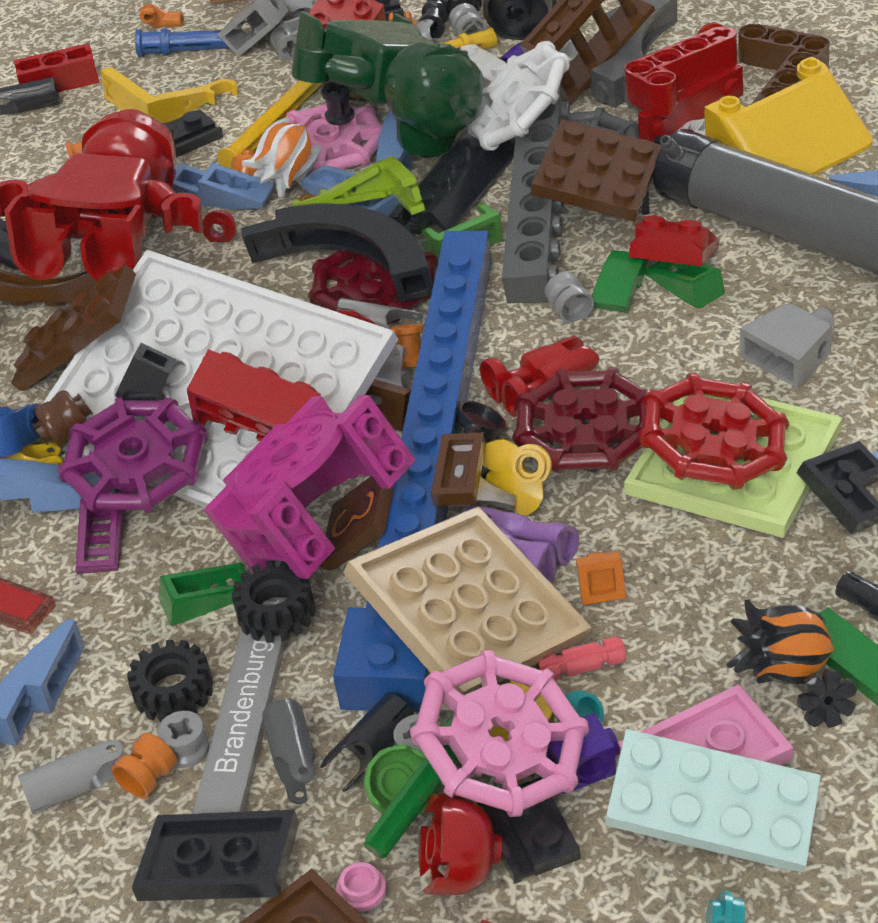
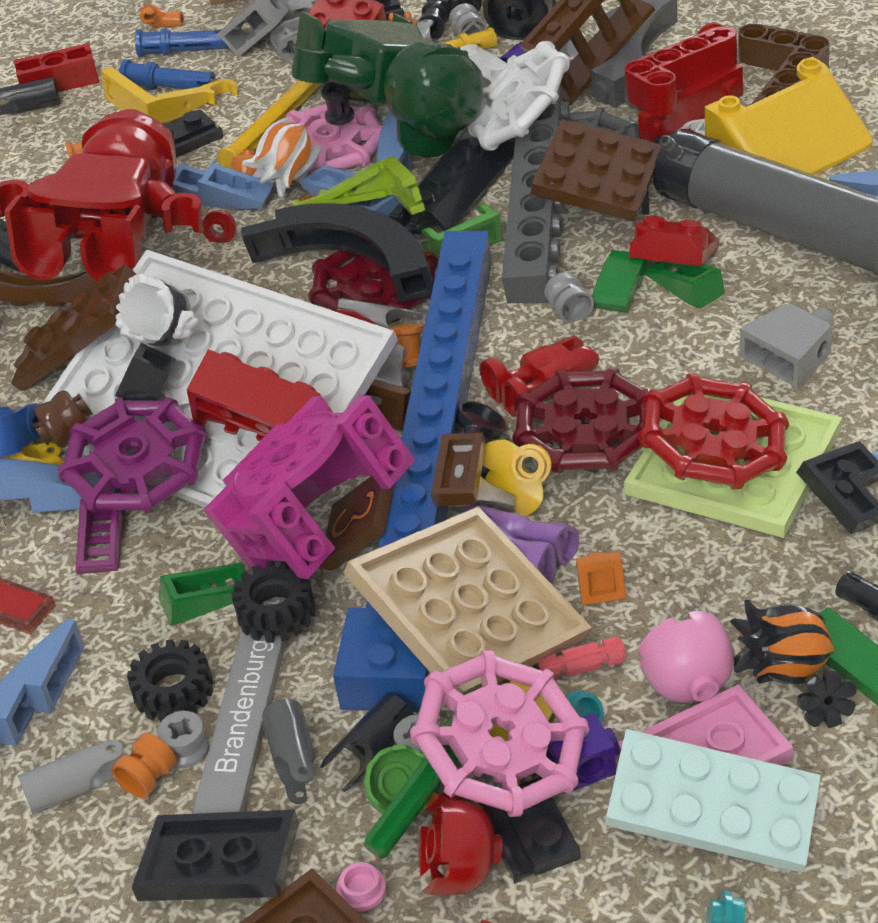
(153, 76): none -> blue pin
(154, 312): none -> white hair
(687, 658): none -> bright pink cylinder

